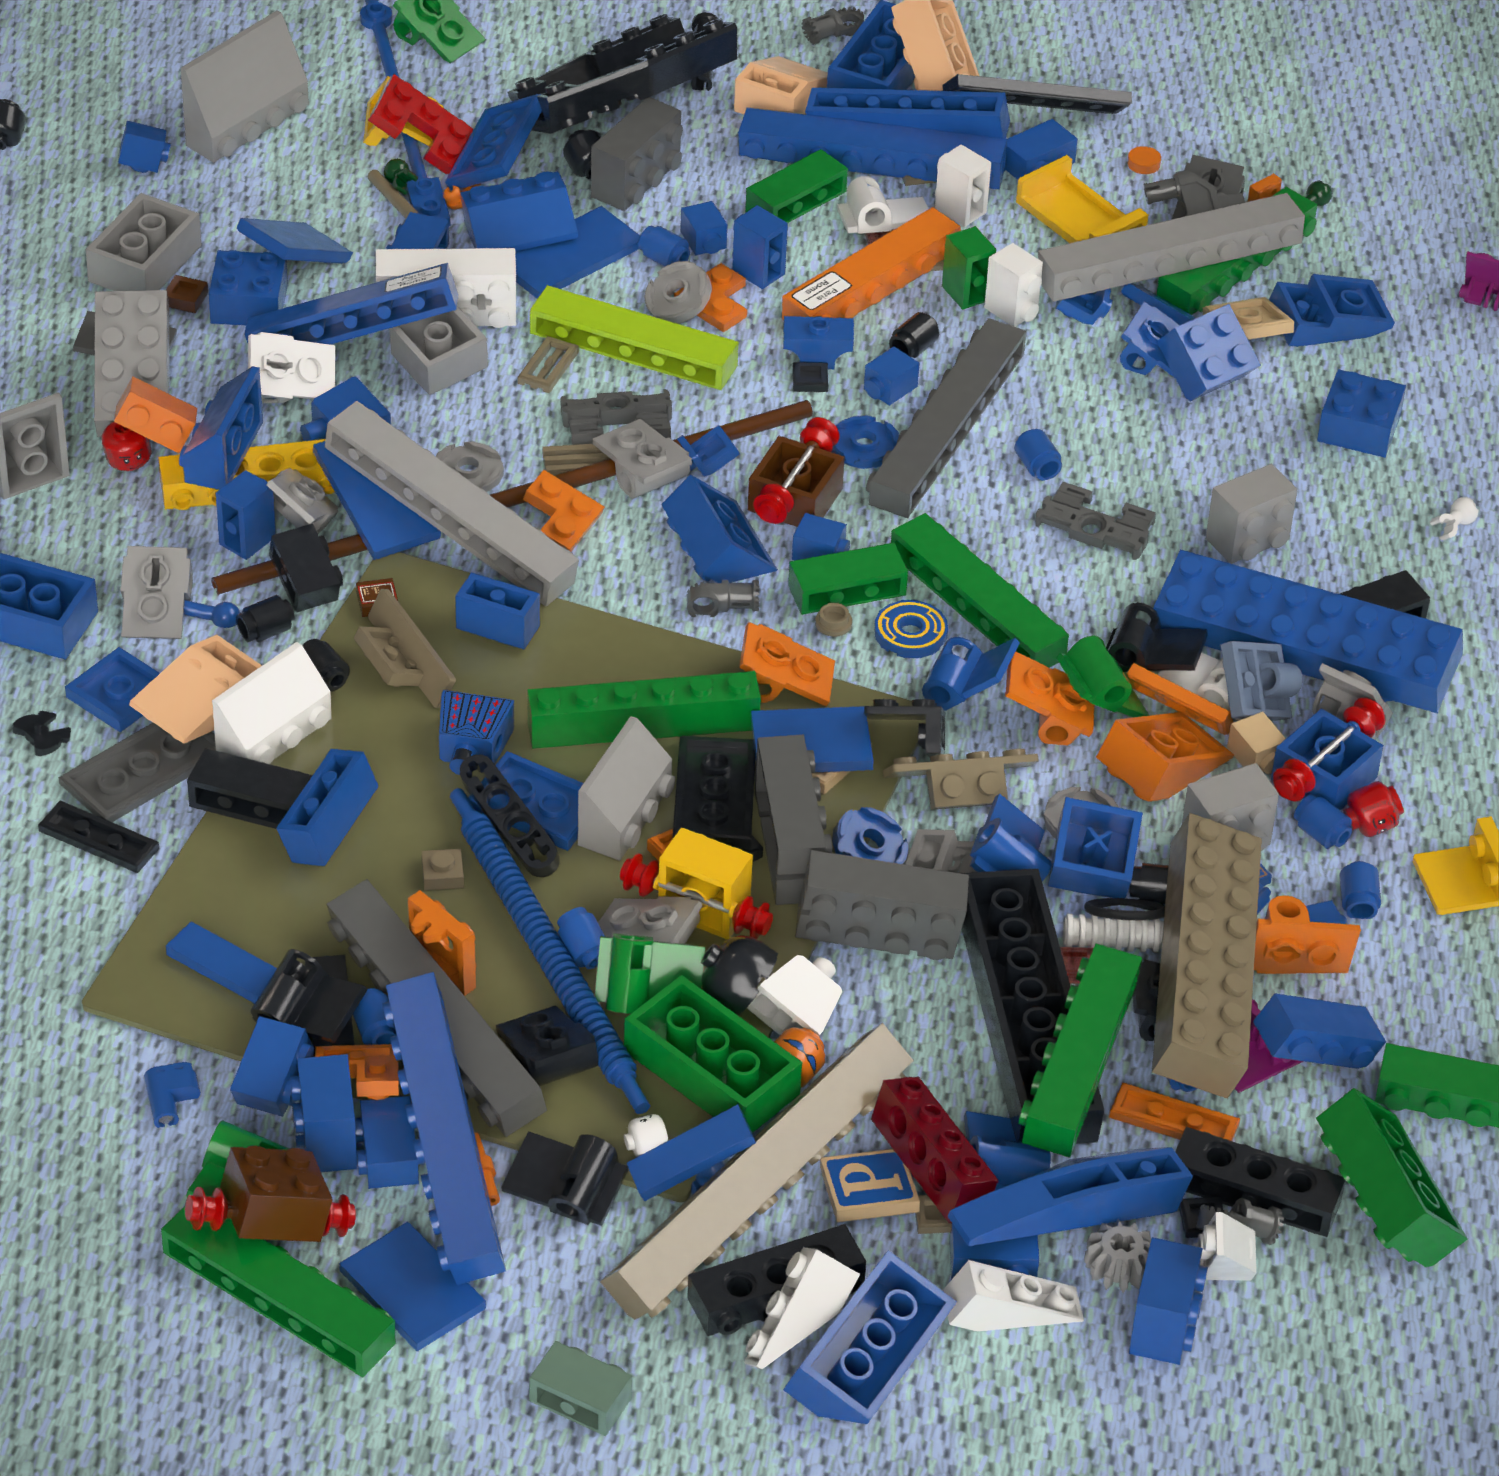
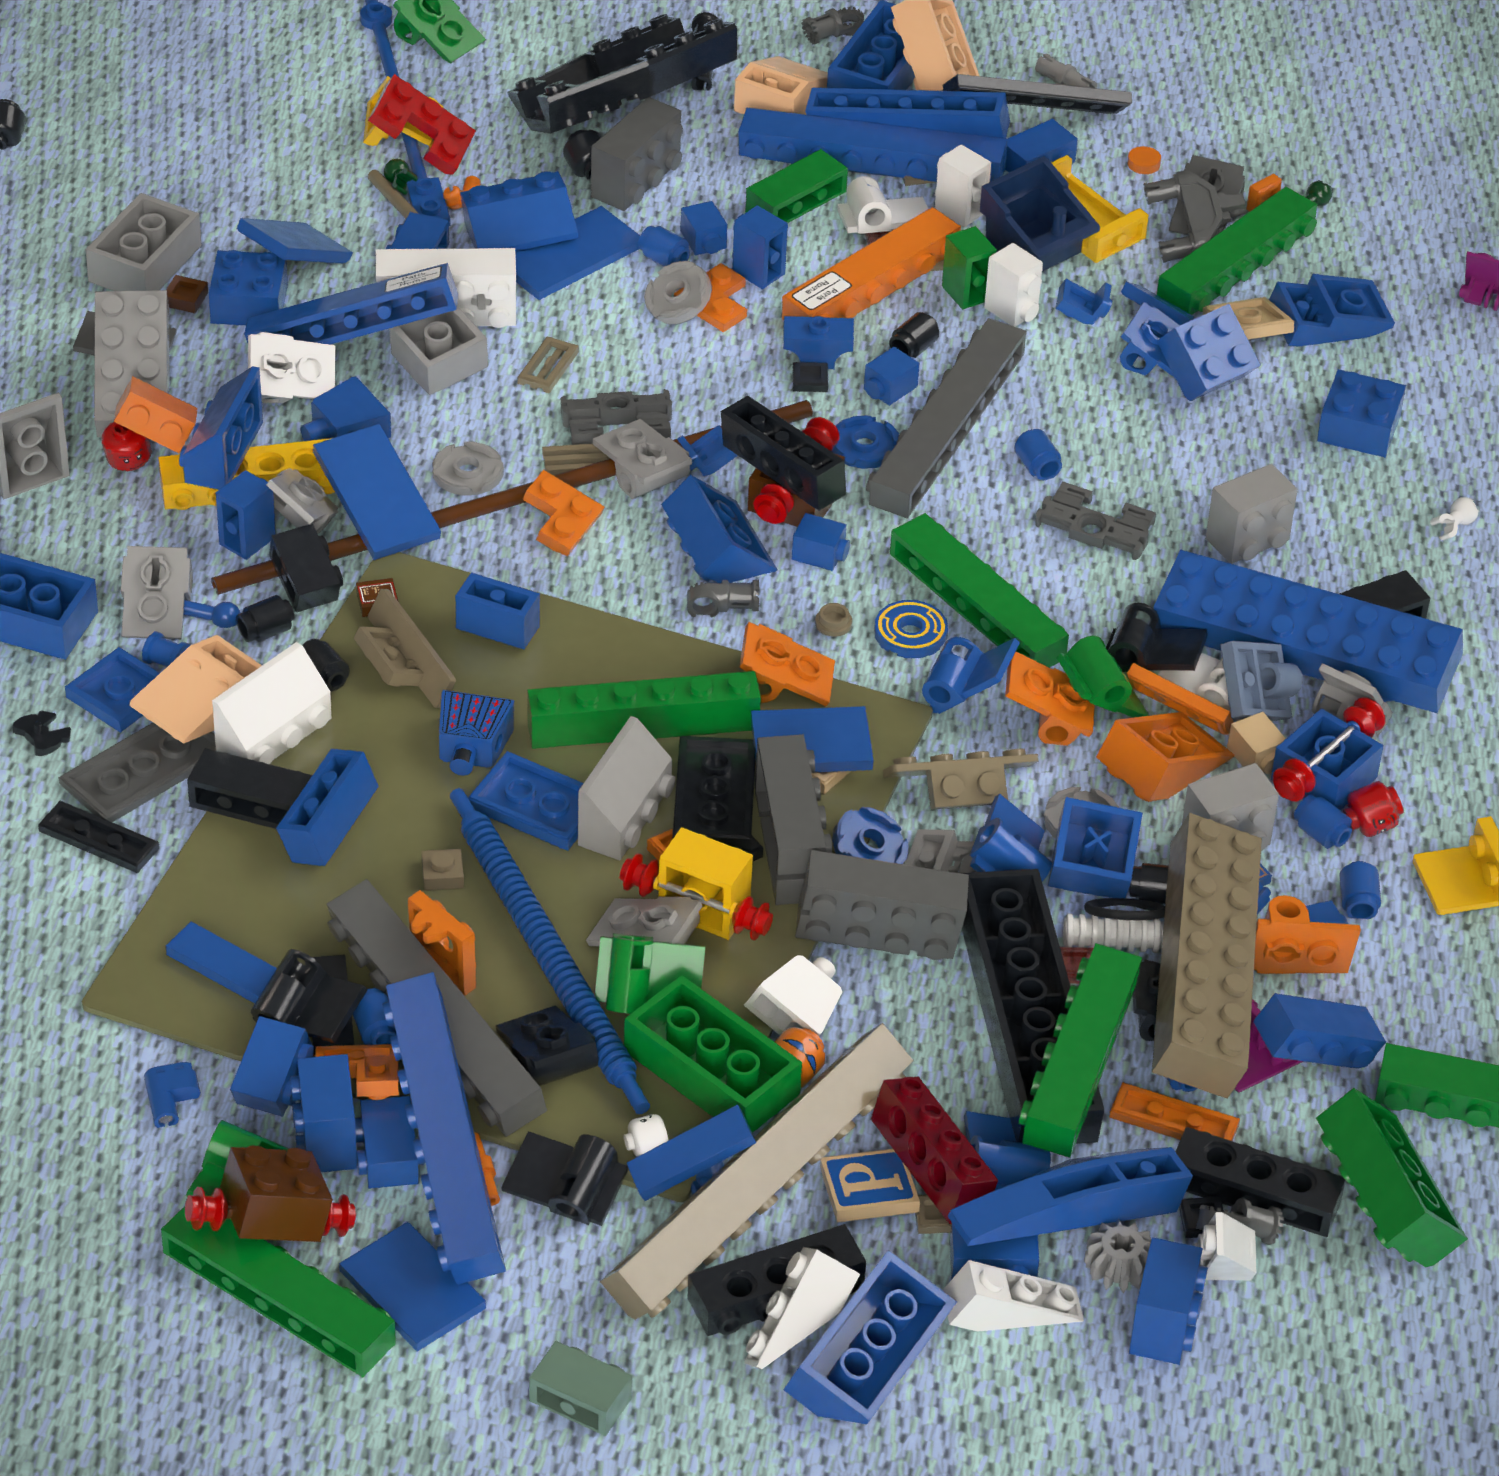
(143, 147): blue brick -> none
(161, 650): none -> blue bush
(242, 88): light grey slope -> none
(451, 502): light grey brick -> none
(495, 142): blue tile -> none
(512, 813): black beam -> none
(581, 936): blue brick -> none
(634, 337): lime brick -> none
(736, 970): black cylinder -> none
(783, 453): none -> black brick
(848, 578): green brick -> none
(930, 734): black bracket -> none
(1036, 213): none -> dark blue piece
(1062, 73): none -> light grey pin
(1171, 246): light grey brick -> none

